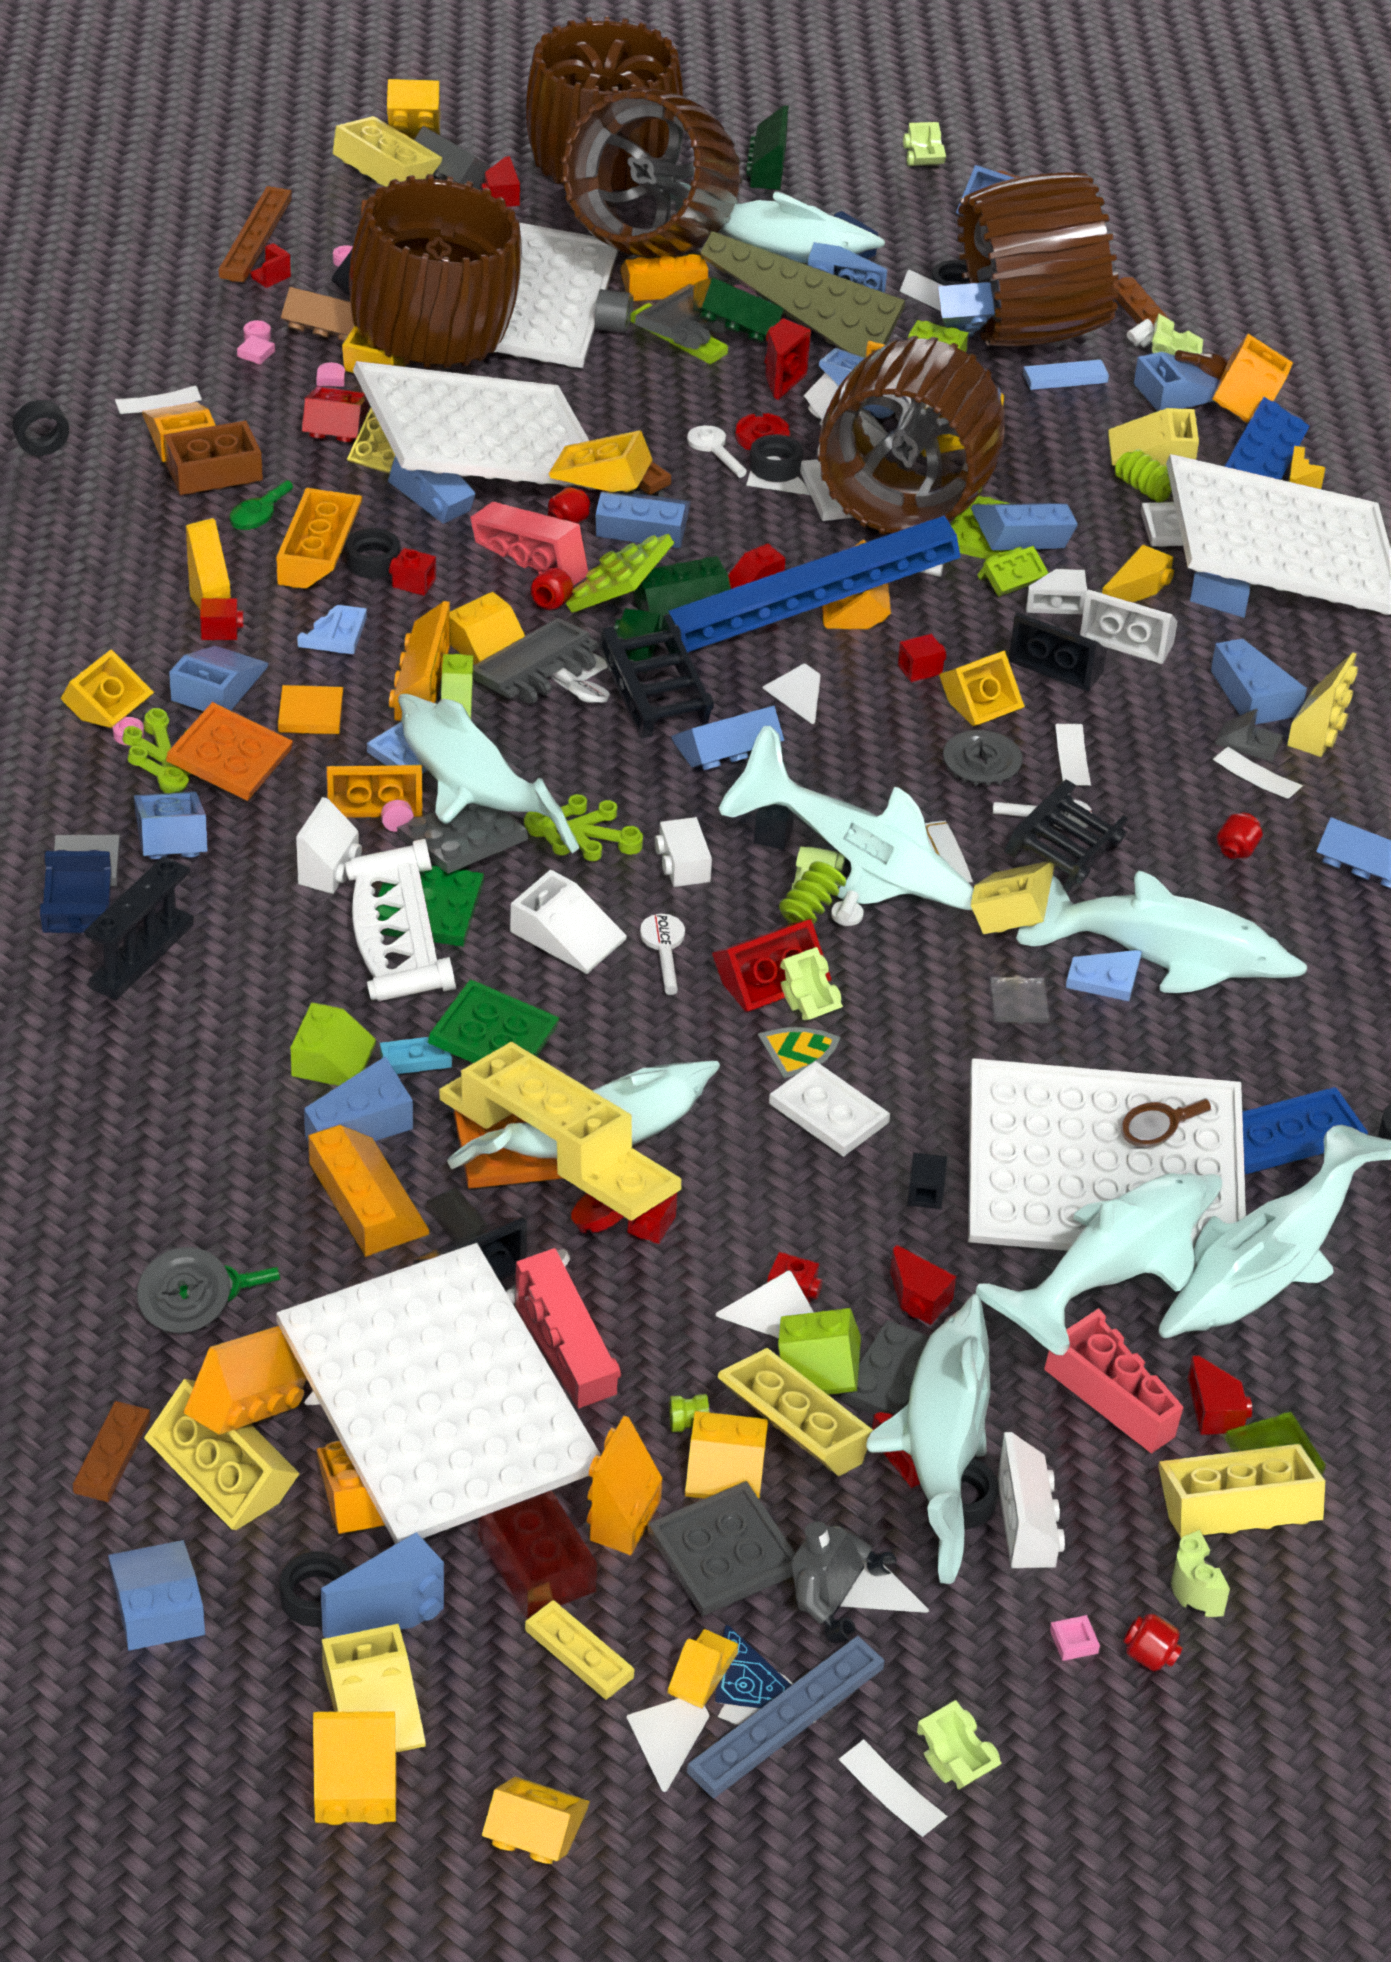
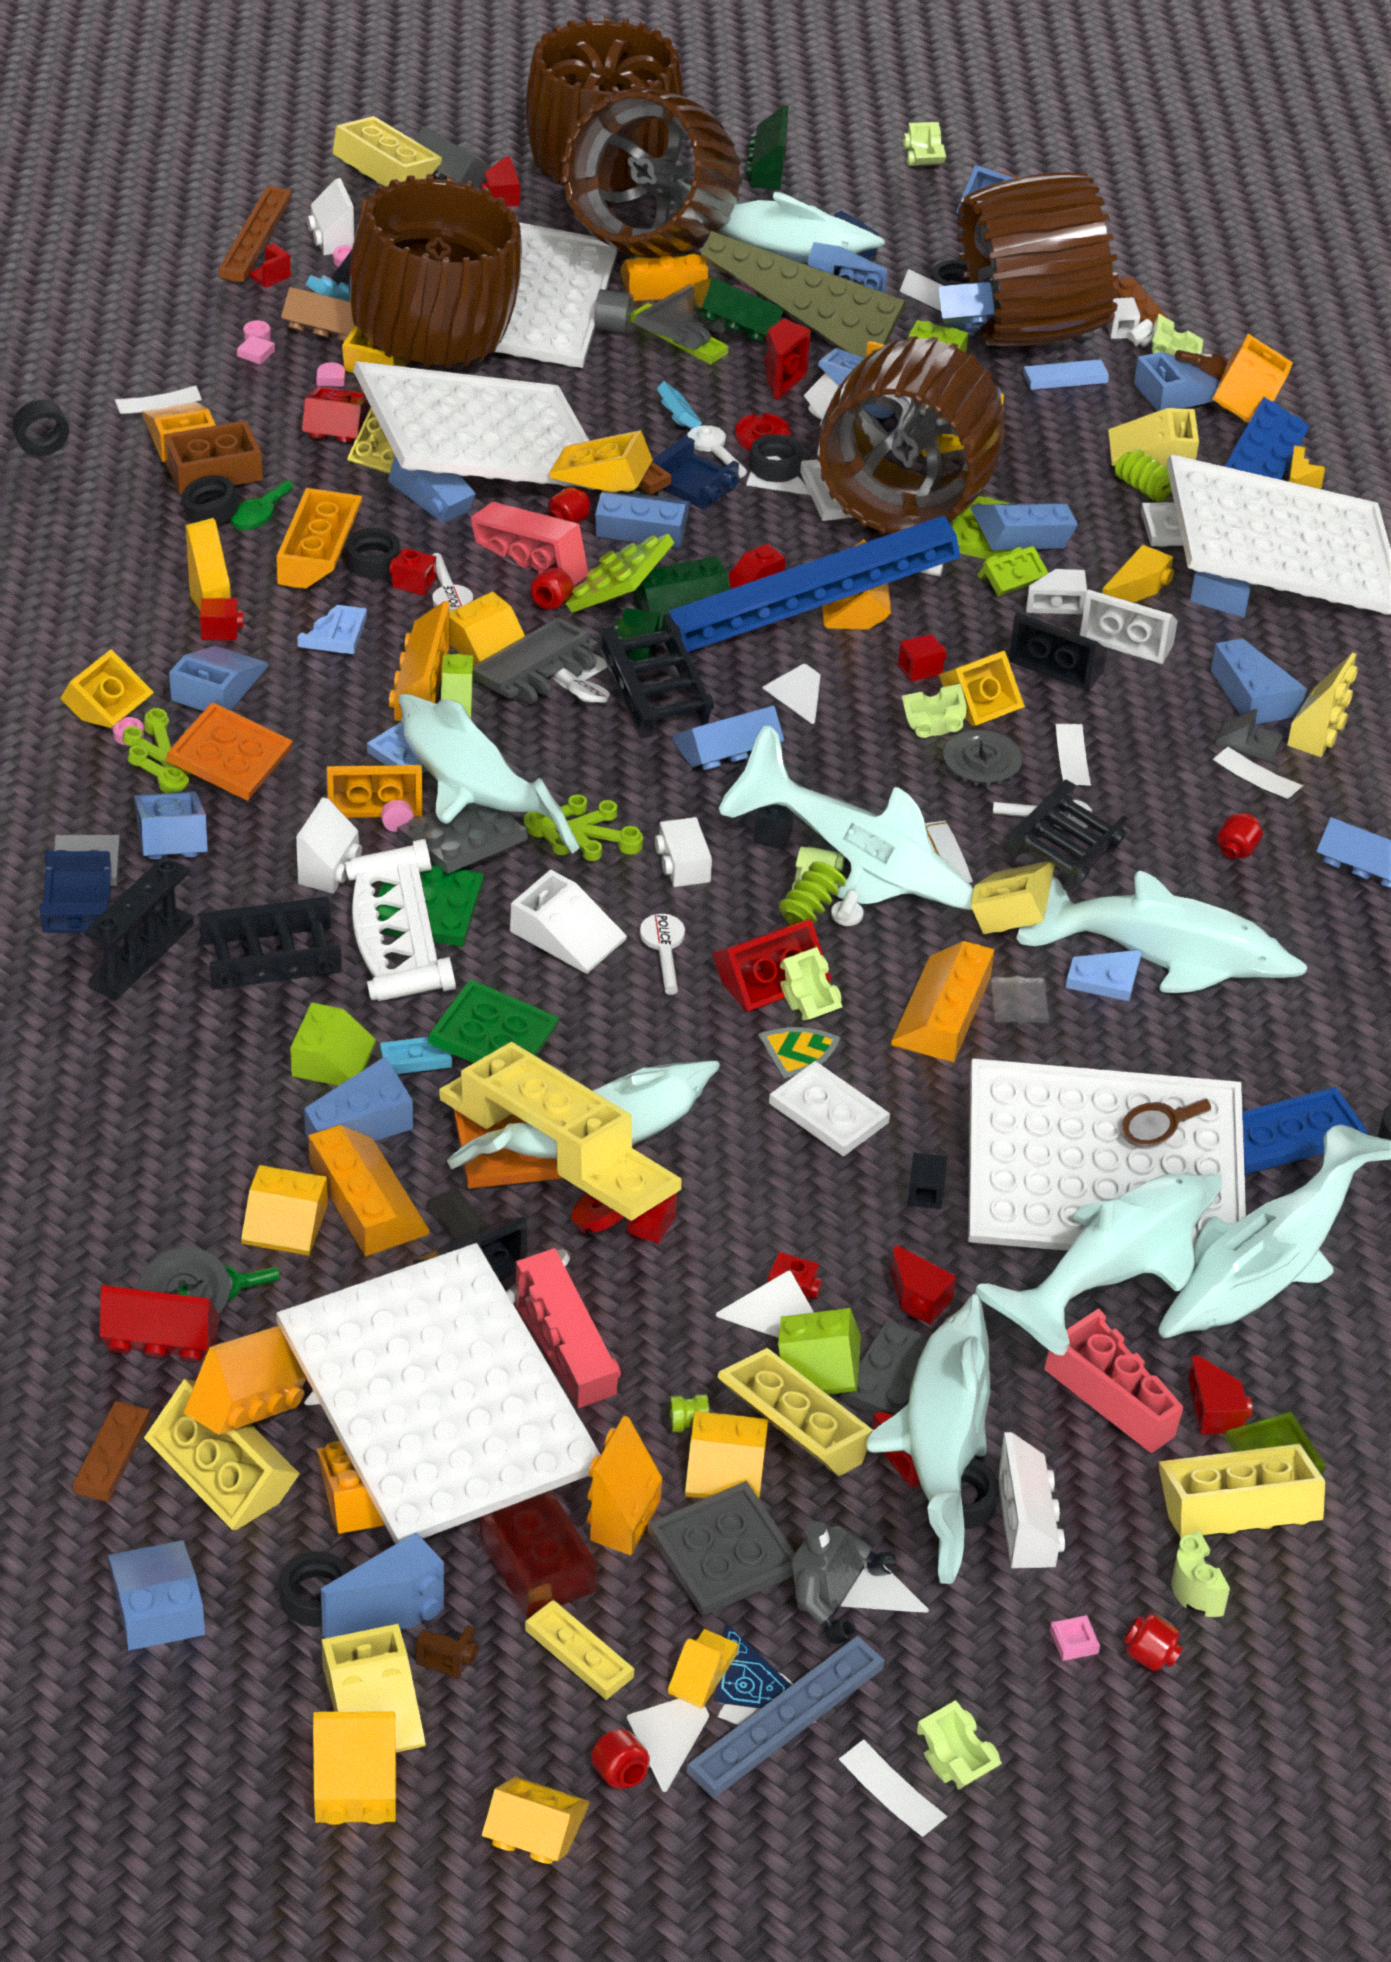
(157, 1323): none -> red slope
(208, 488): none -> black tyre
(266, 921): none -> black fence
(284, 1210): none -> yellow slope
(310, 709): light orange tile -> none
(328, 287): none -> medium azure plate
(332, 218): none -> white slope
(413, 106): yellow brick -> none
(445, 1654): none -> reddish brown bracket
(455, 594): none -> white piece
(620, 1759): none -> red head
(676, 403): none -> medium azure plate
(695, 477): none -> dark blue panel
(936, 713): none -> yellowish green cylinder
(945, 1001): none -> light orange slope
(1125, 318): none -> white brick

